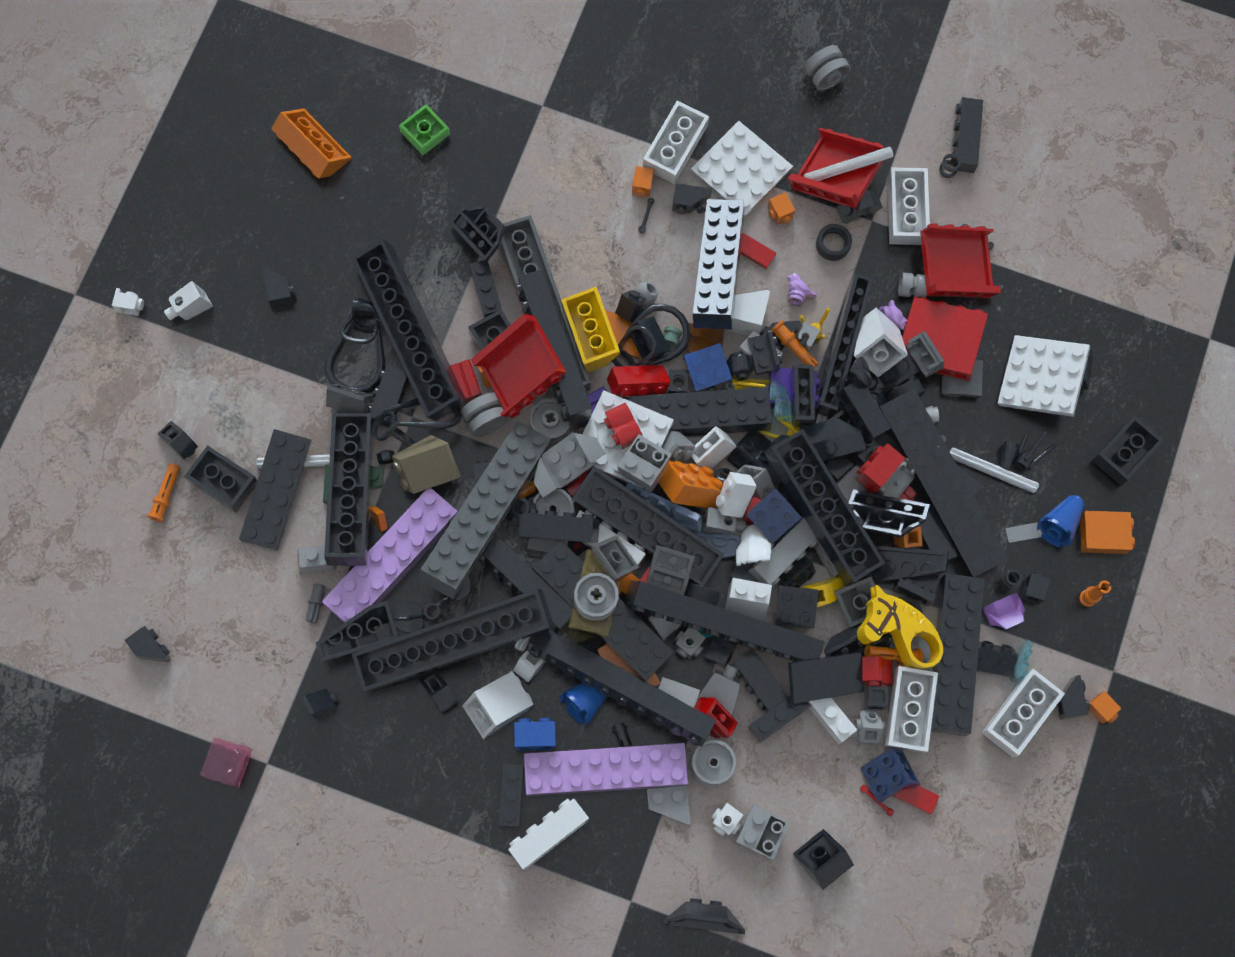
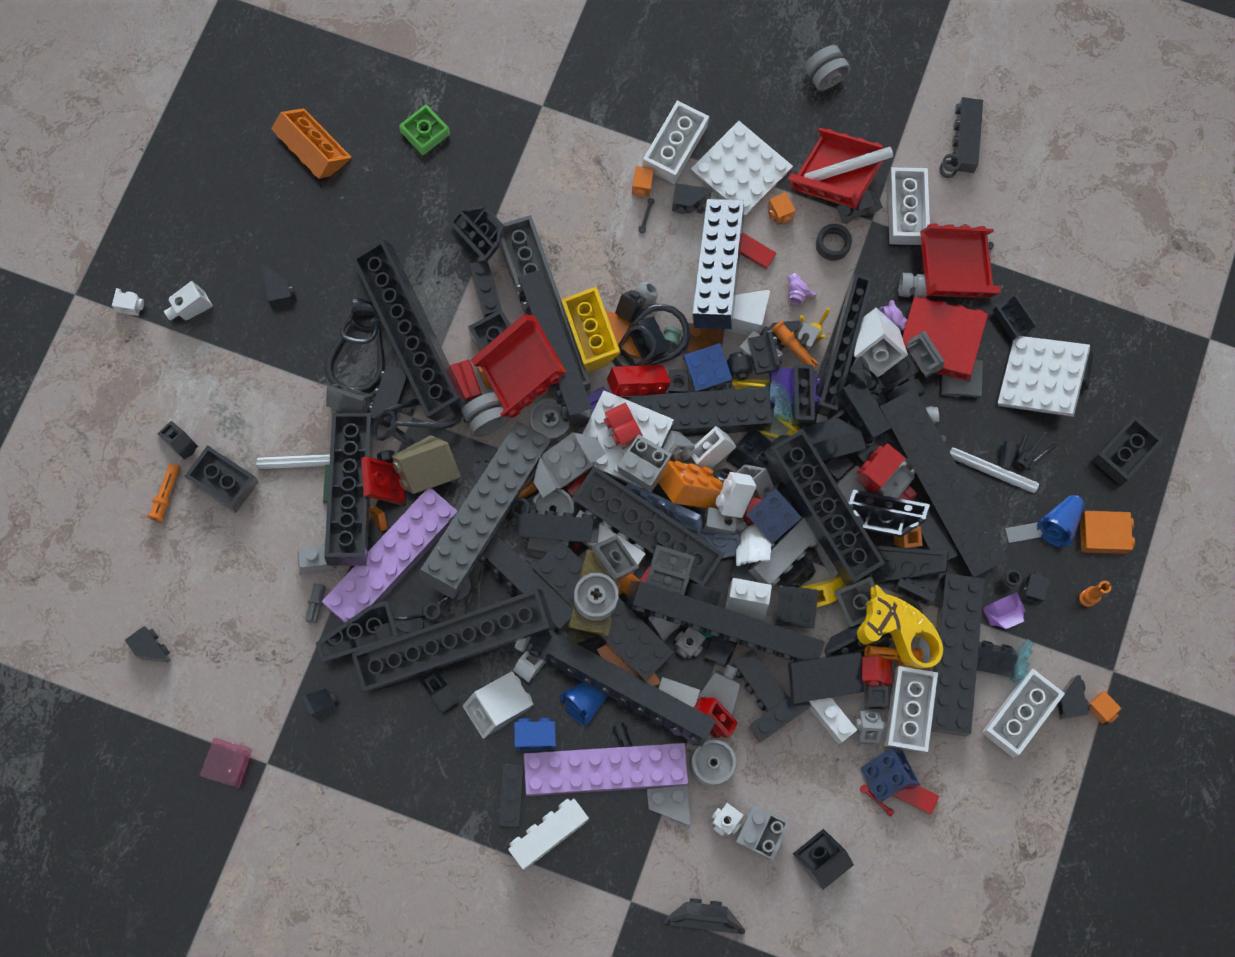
(275, 489): black plate -> none
(381, 481): none -> red tile
(1015, 318): none -> black bracket

